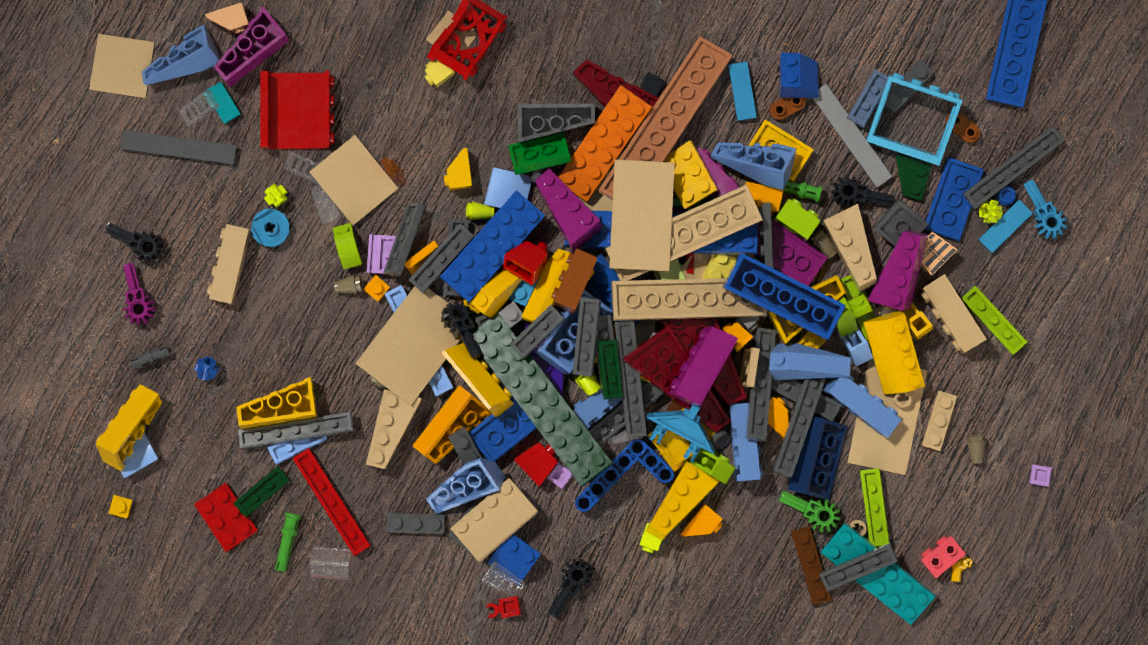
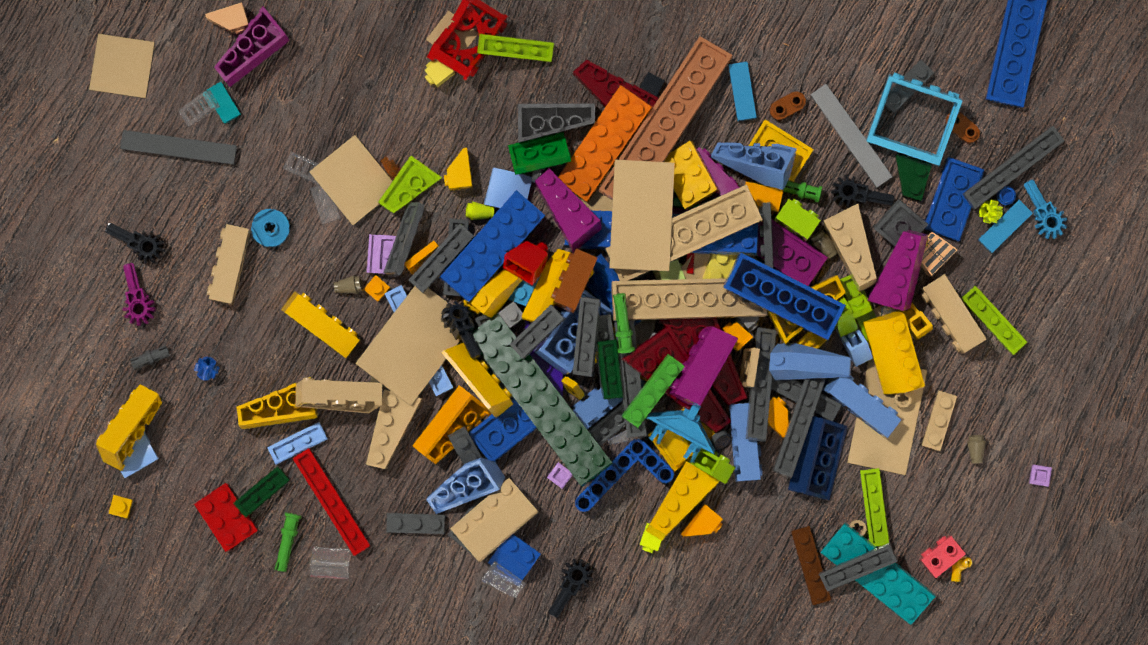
(191, 56): medium blue wedge -> none
(275, 195): neon yellow gear -> none
(296, 110): red panel -> none
(296, 430): dark grey tile -> none
(320, 324): none -> yellow wedge
(339, 395): none -> tan wedge
(346, 246): lime brick -> none
(408, 184): none -> lime wing
(507, 607): red plate -> none
(515, 47): none -> lime plate
(537, 462): red torso -> none
(573, 387): none -> yellow tile
(587, 384): neon yellow piece -> none
(624, 332): none -> bright green pin
(653, 390): none -> bright green plate
(798, 76): blue slope -> none
(811, 510): bright green gear -> none
(868, 99): sand blue tile -> none

